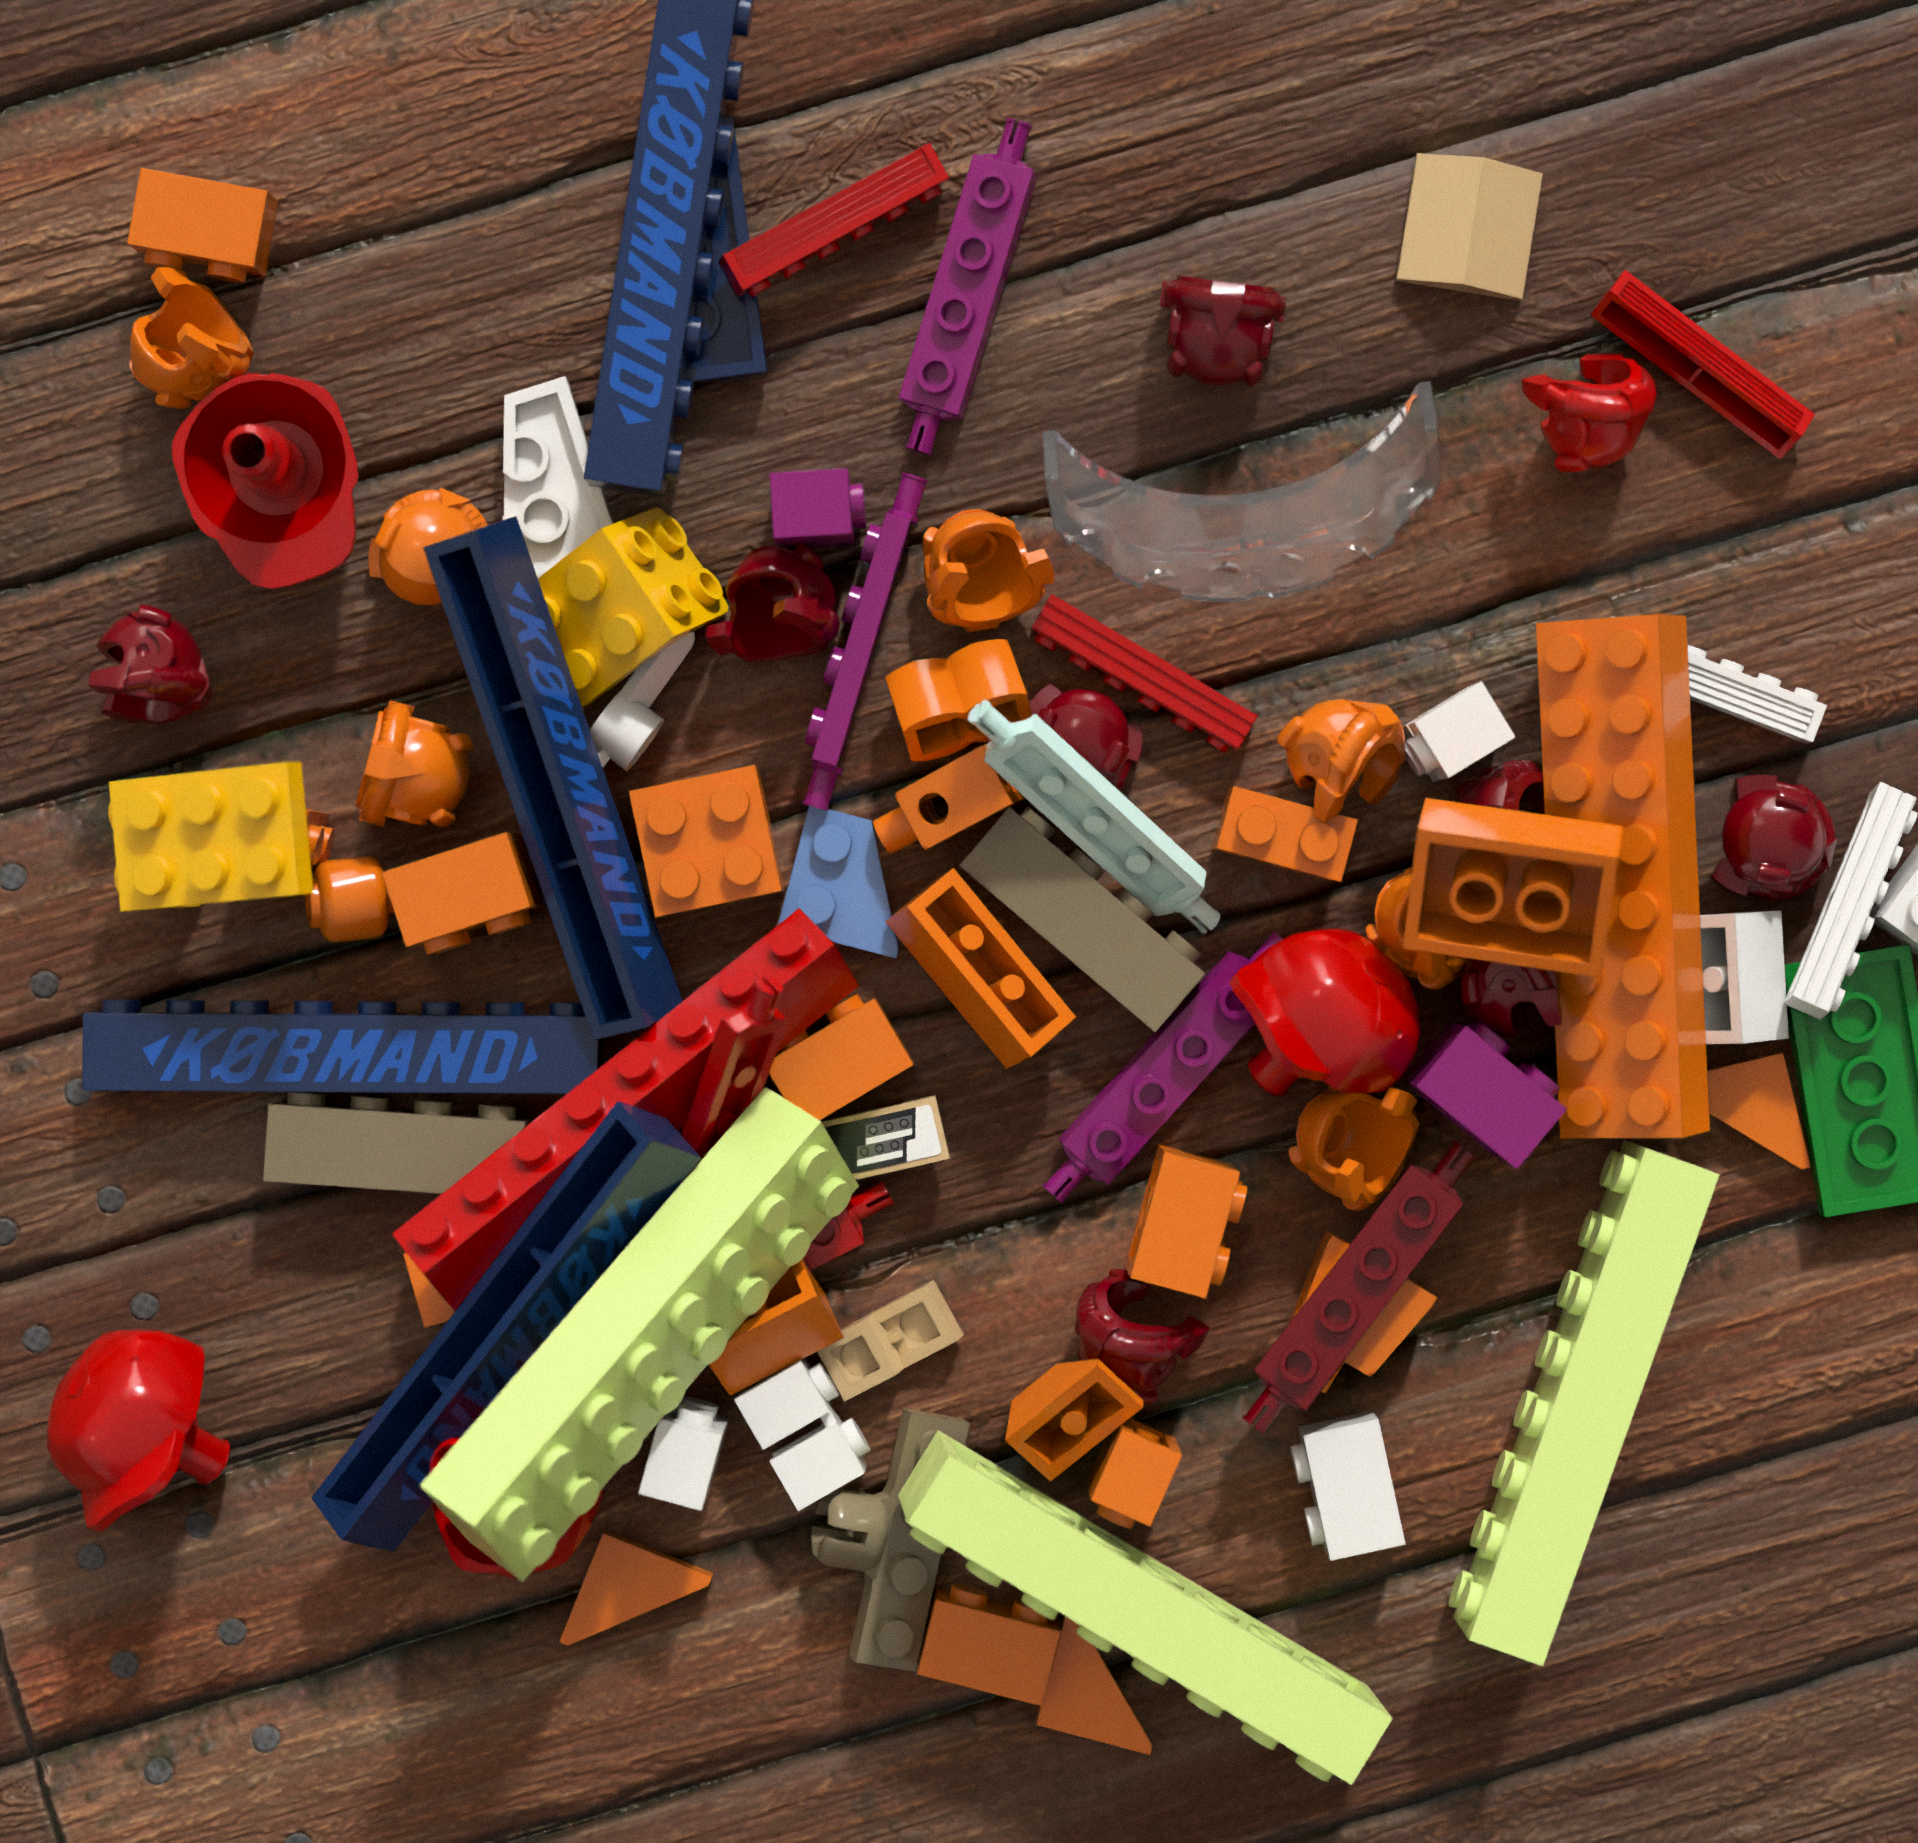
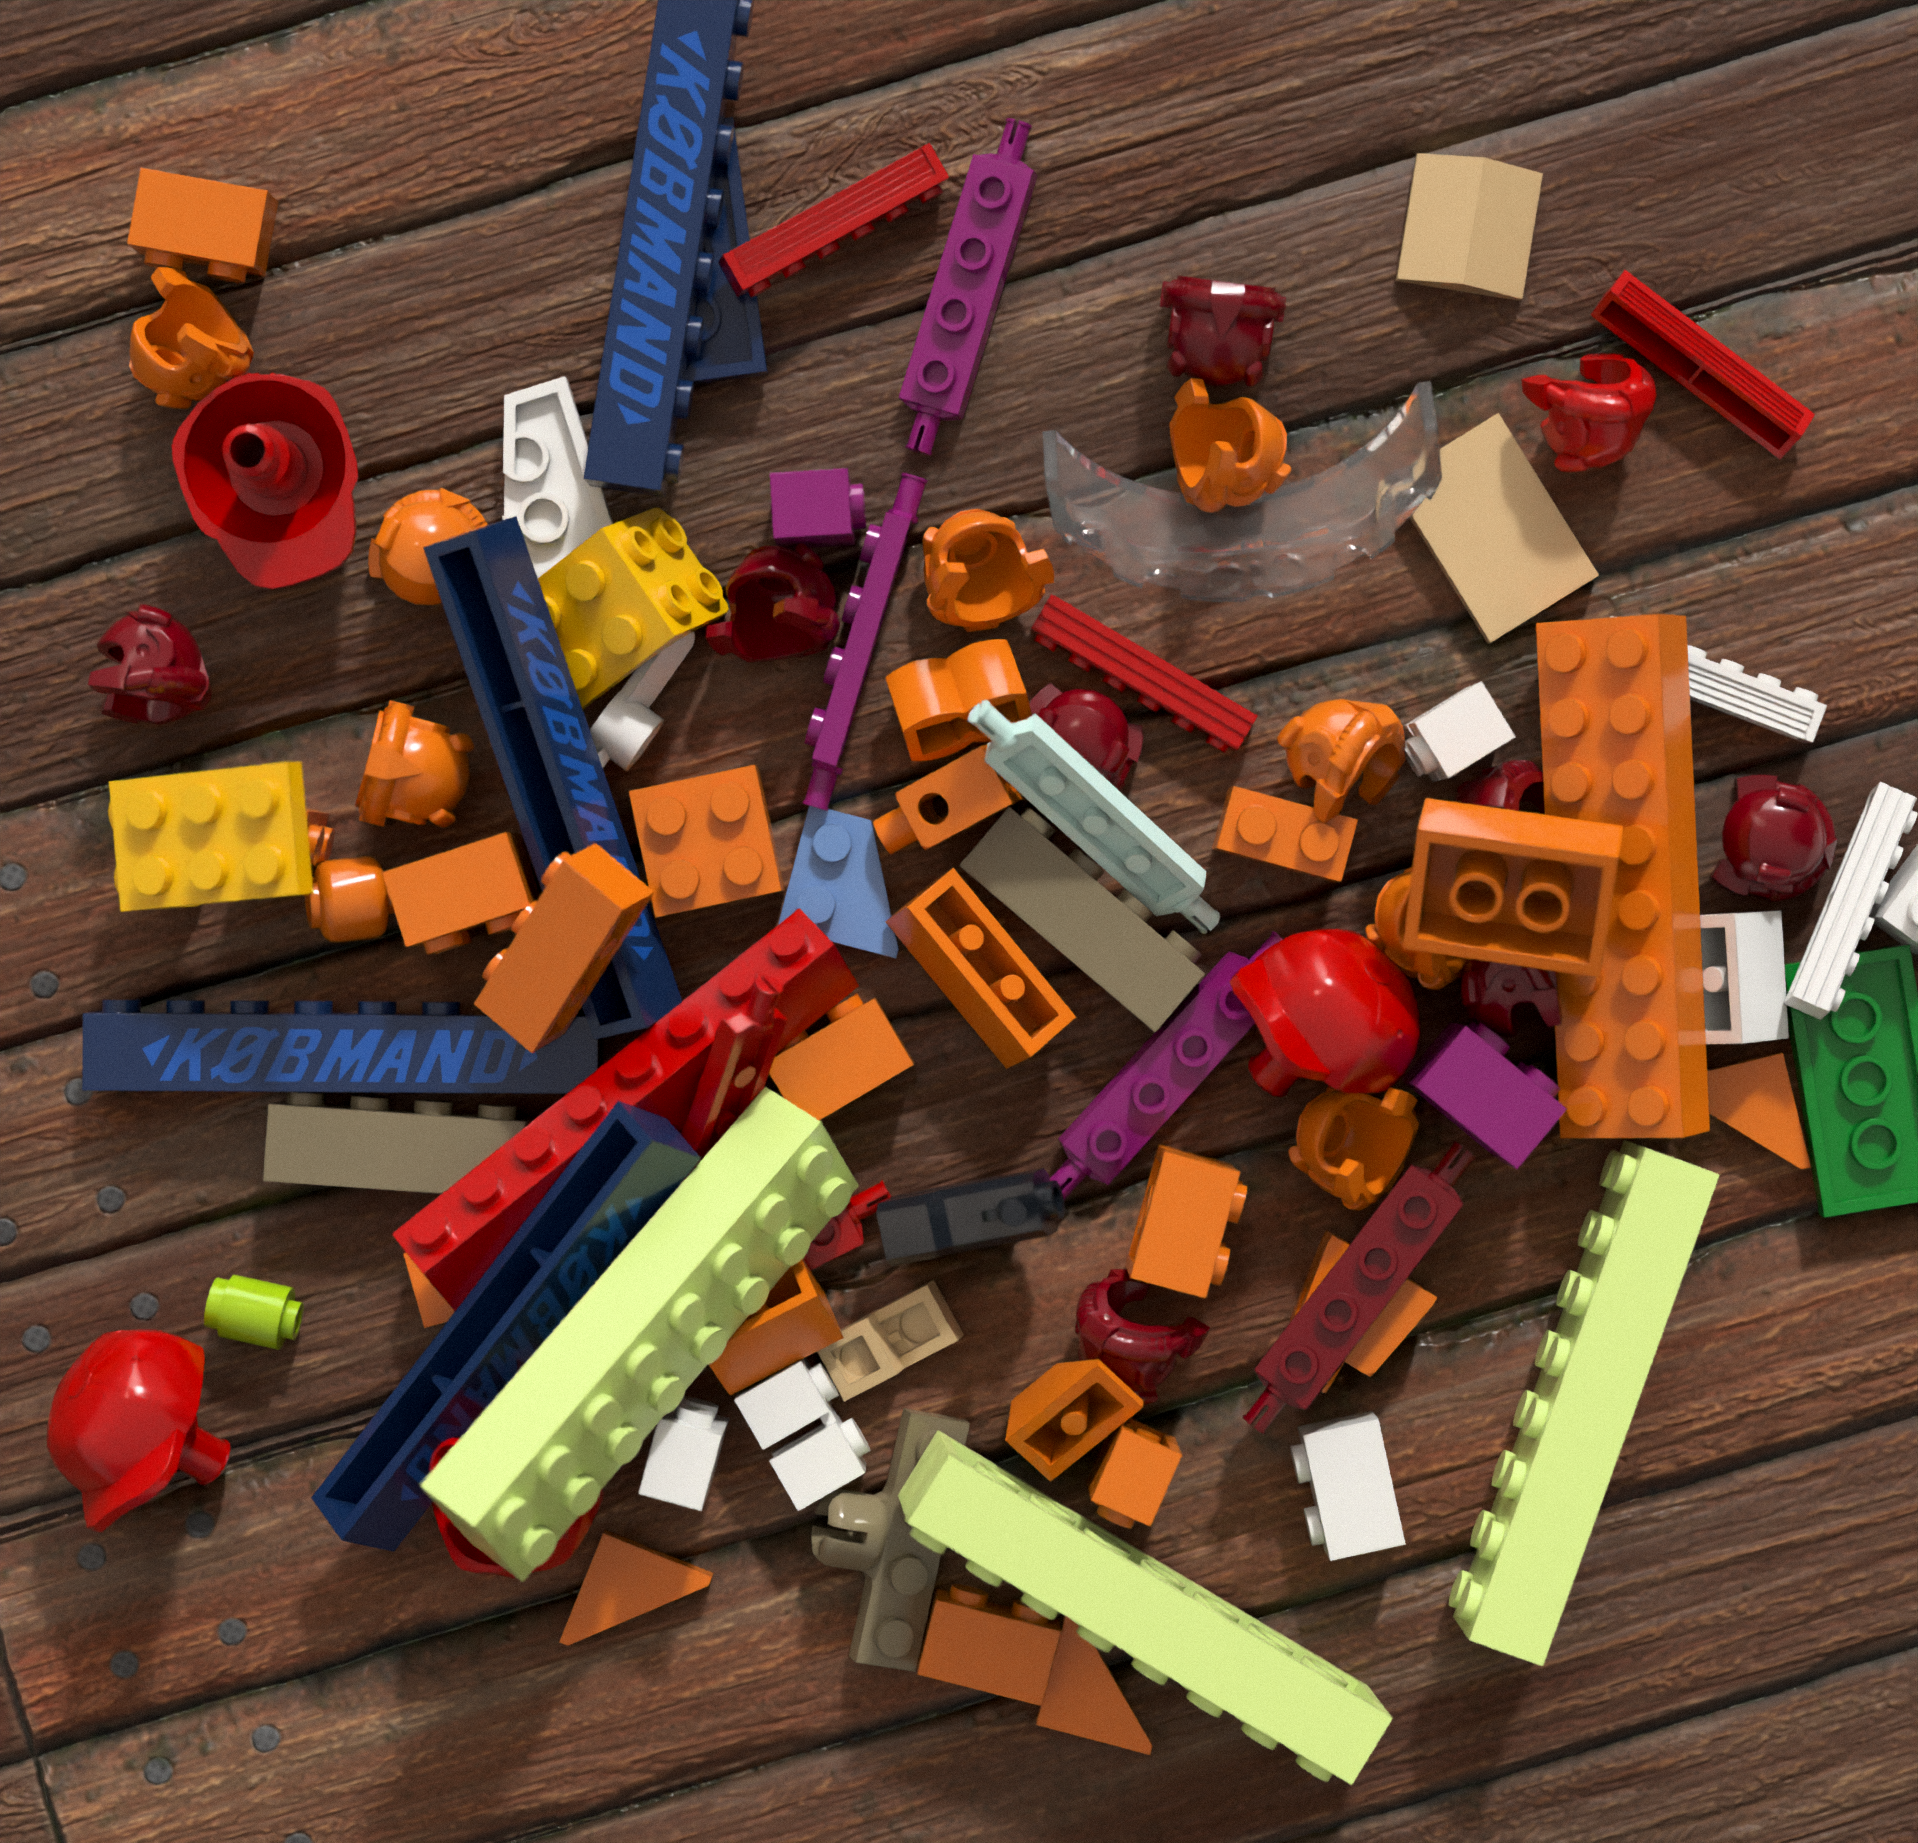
(253, 1311): none -> lime brick
(562, 946): none -> orange brick
(890, 1137): slope -> none
(969, 1216): none -> black piece
(1225, 449): none -> orange helmet
(1499, 532): none -> tan tile

